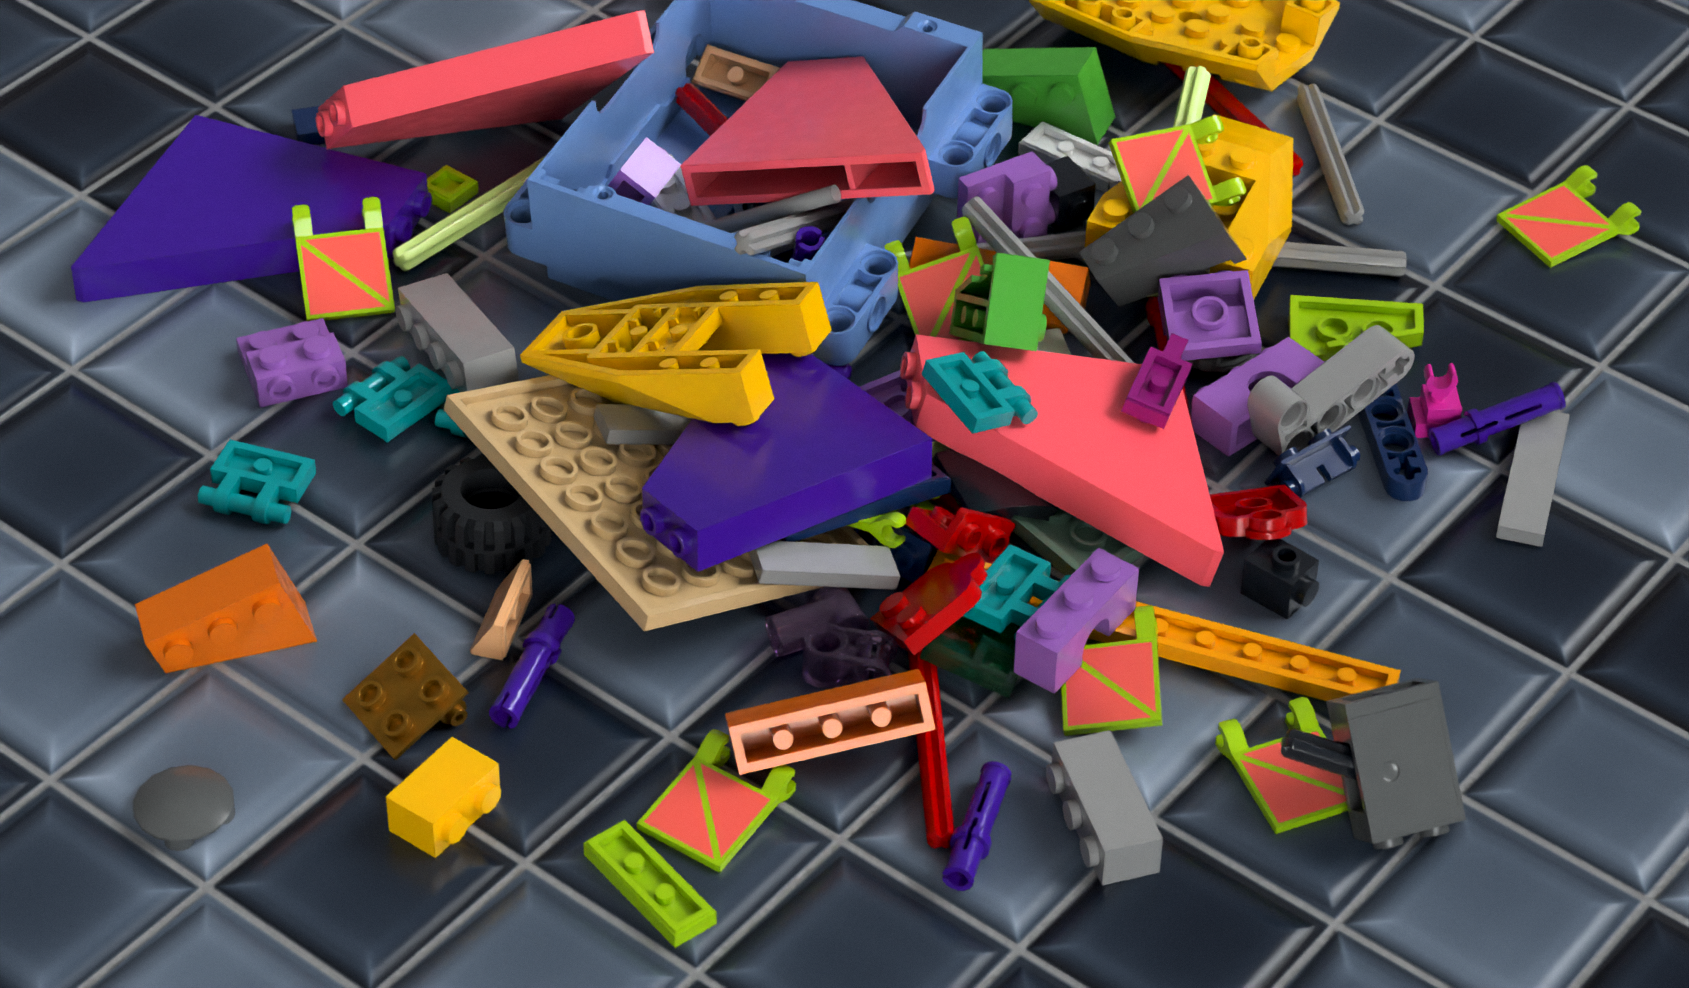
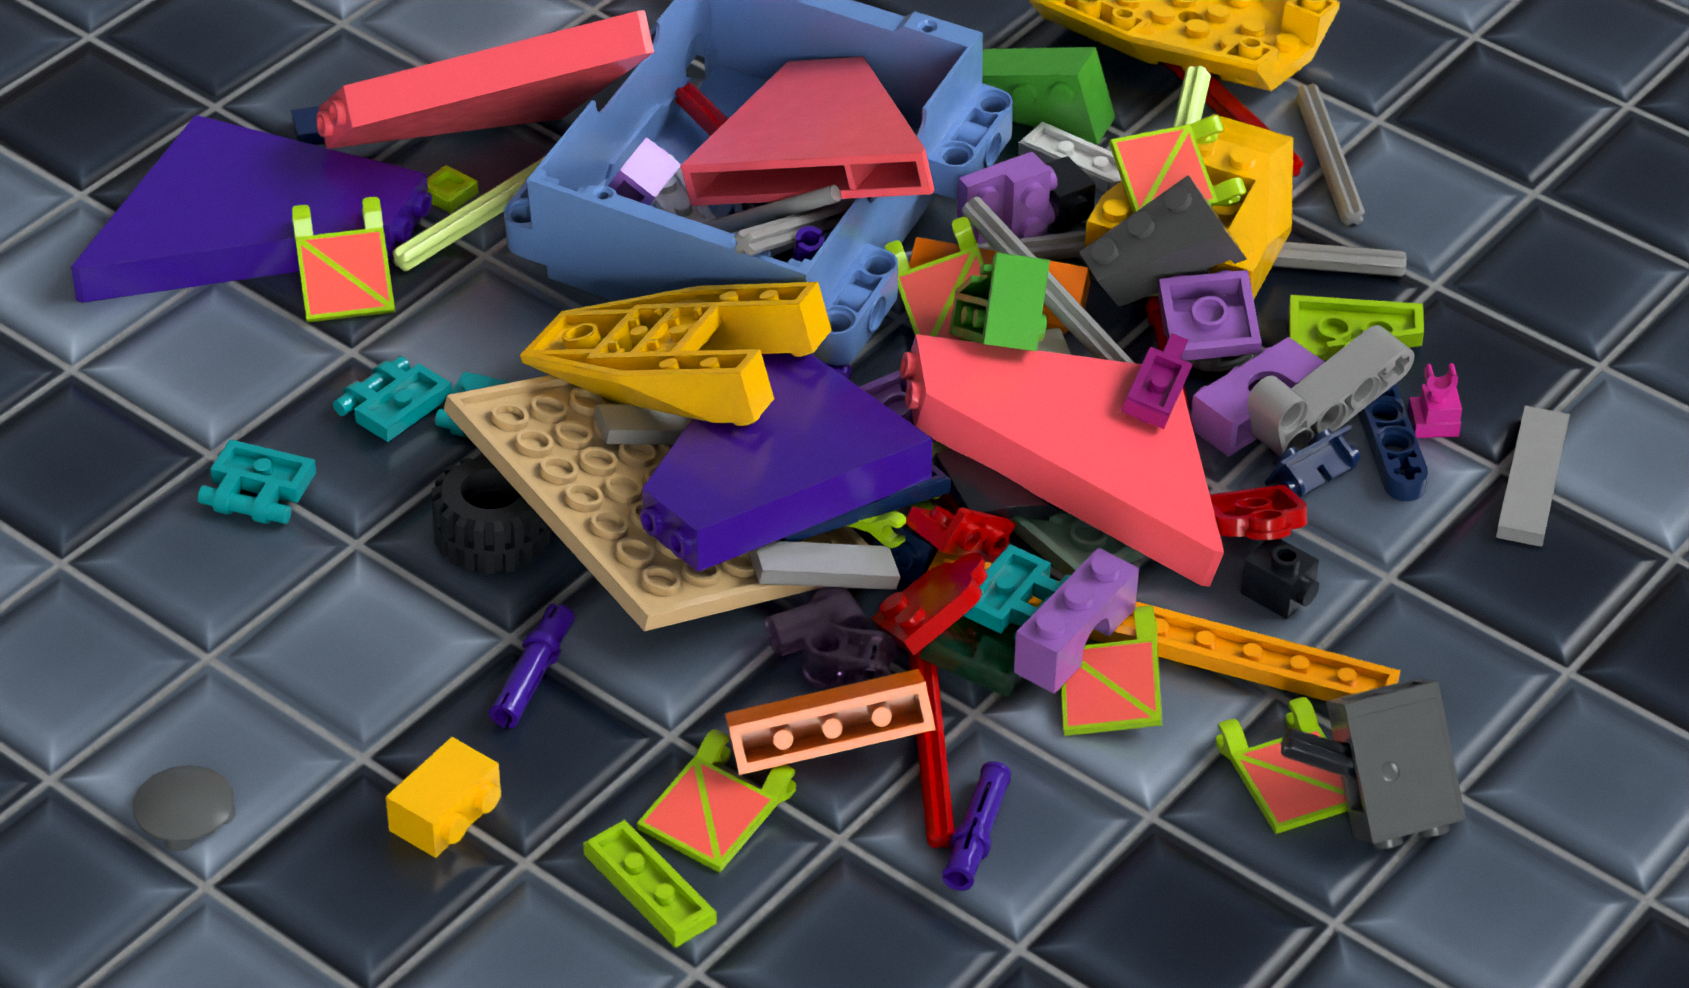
(226, 614): orange wedge -> none
(292, 362): medium lavender plate -> none
(407, 697): pearl gold hinge -> none
(456, 334): light grey brick -> none
(504, 614): light nougat slope -> none
(731, 73): light nougat slope -> none
(978, 391): teal plate -> none
(1105, 808): light grey brick -> none
(1480, 424): dark purple pin -> none
(1563, 222): flag -> none

